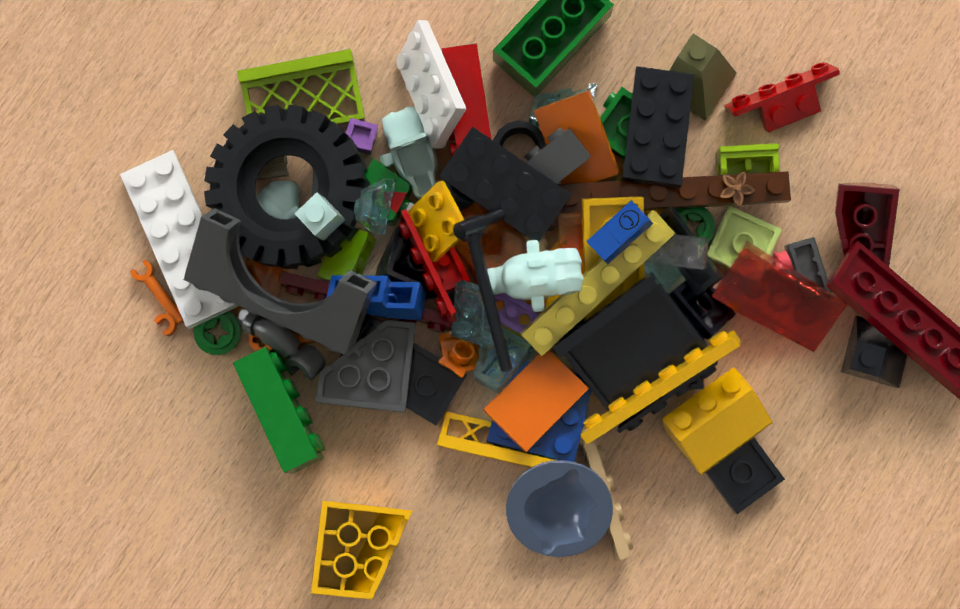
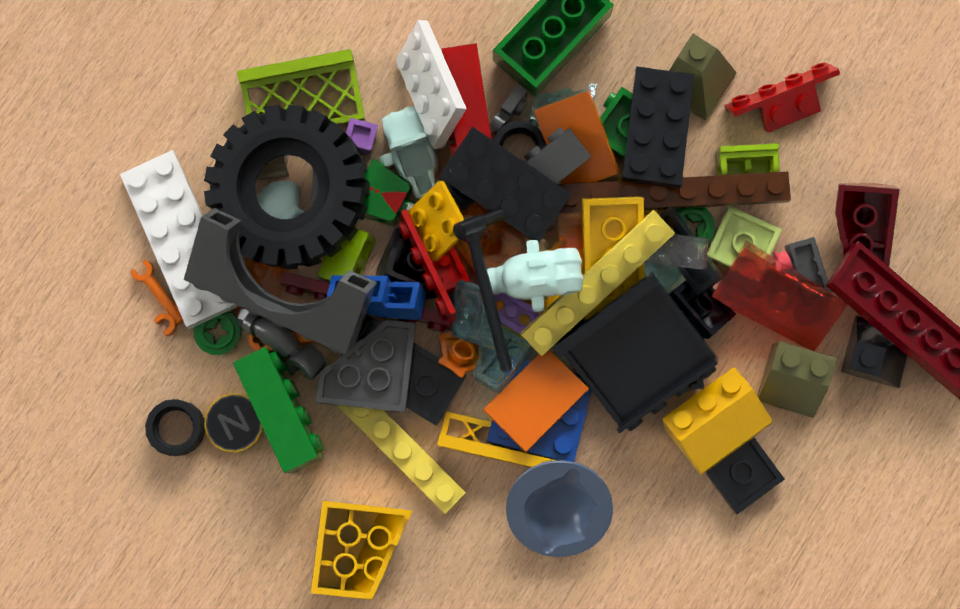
(153, 421): none -> black tyre
(232, 423): none -> black tile
(319, 216): light aqua brick -> none
(374, 205): clear light blue wing -> none
(407, 456): none -> light yellow plate
(512, 106): none -> dark grey plate
(619, 232): blue tile -> none
(620, 540): tan plate -> none
(669, 379): yellow plate -> none
(736, 188): medium nougat plant -> none
(796, 378): none -> olive slope

